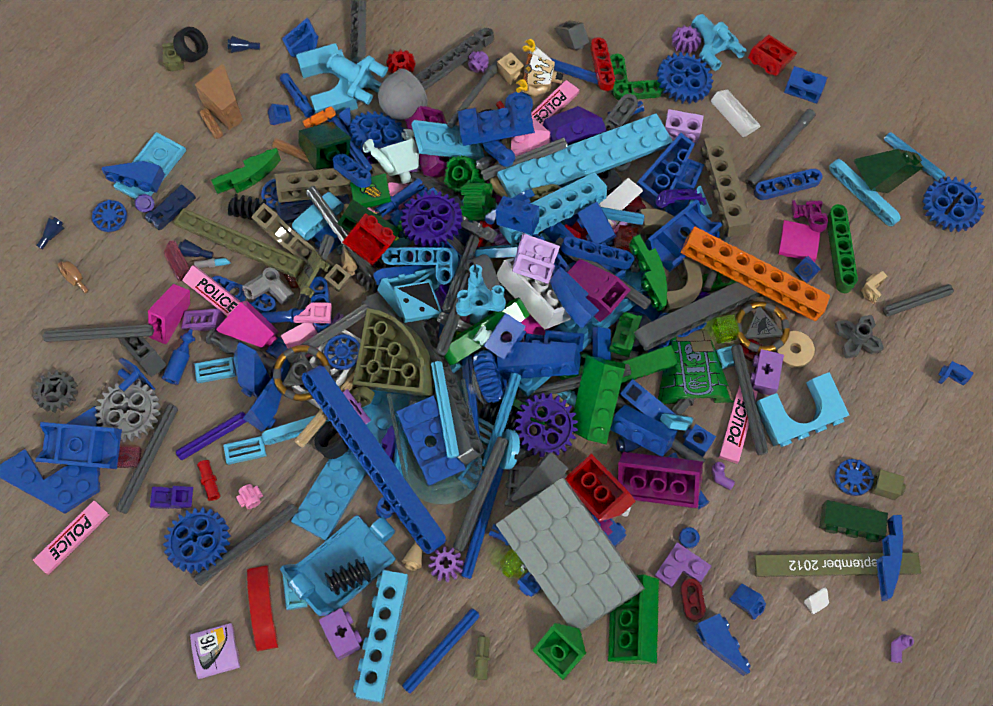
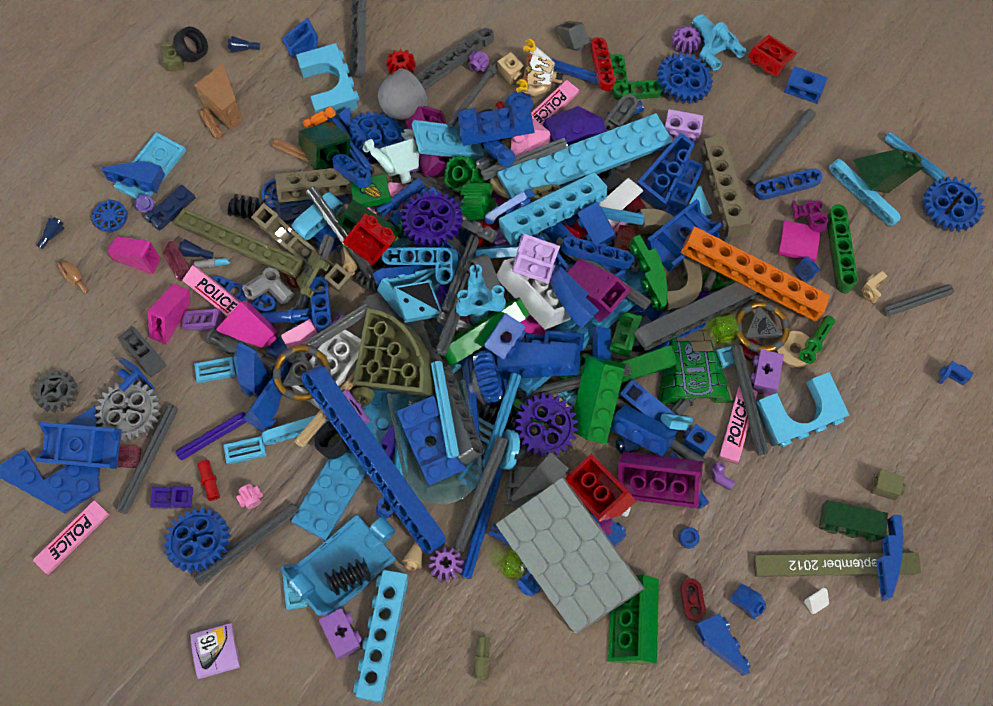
(98, 333): dark grey axle -> none
(134, 253): none -> dark pink slope
(178, 360): blue wheel -> none
(255, 170): green slope -> none
(261, 608): red slope -> none
(279, 114): blue slope -> none
(300, 100): blue pin -> none
(315, 313): bright pink tile -> none
(342, 351): blue wheel -> none
(358, 75): medium azure wheel -> none
(441, 650): blue axle -> none
(482, 335): light aqua bush -> none
(517, 215): blue brick -> none
(561, 649): green slope -> none
(670, 196): dark purple piece -> none
(681, 561): medium lavender plate -> none
(735, 112): white slope -> none
(814, 344): none -> green pin
(854, 477): blue wheel -> none
(858, 336): dark grey plant -> none
(898, 645): medium lavender arm -> none

